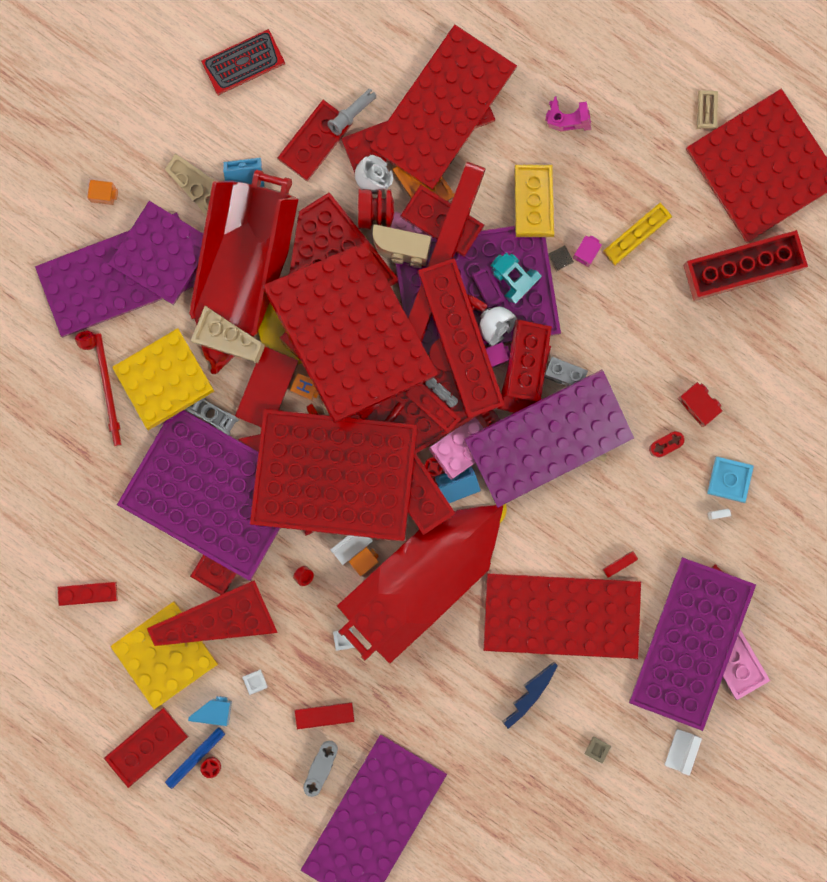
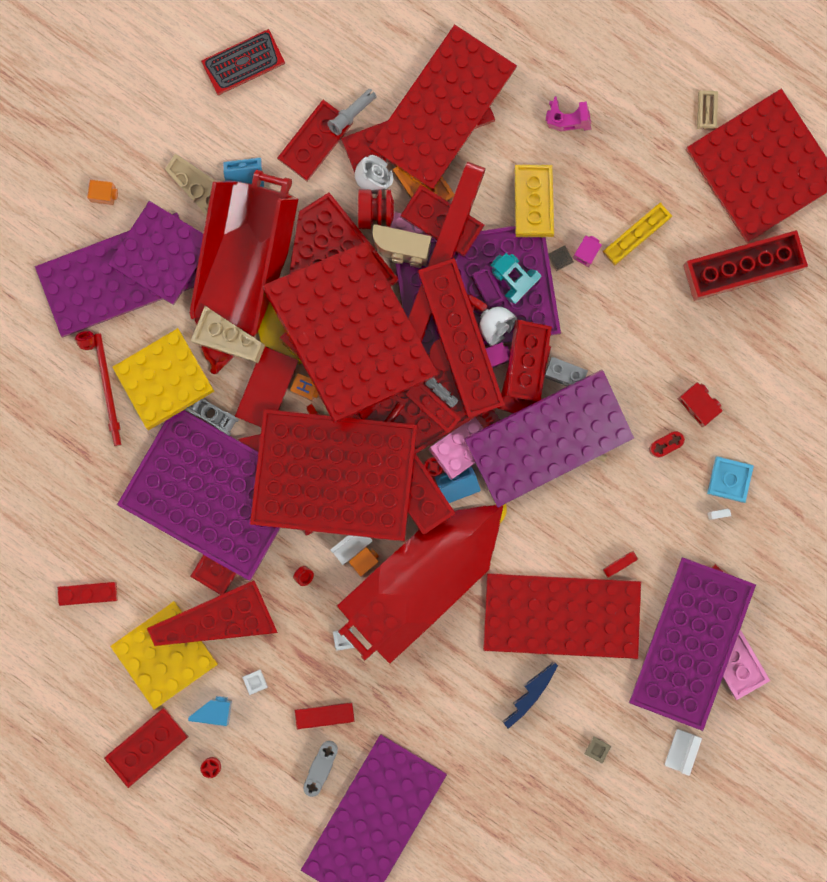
(195, 757): blue axle -> none

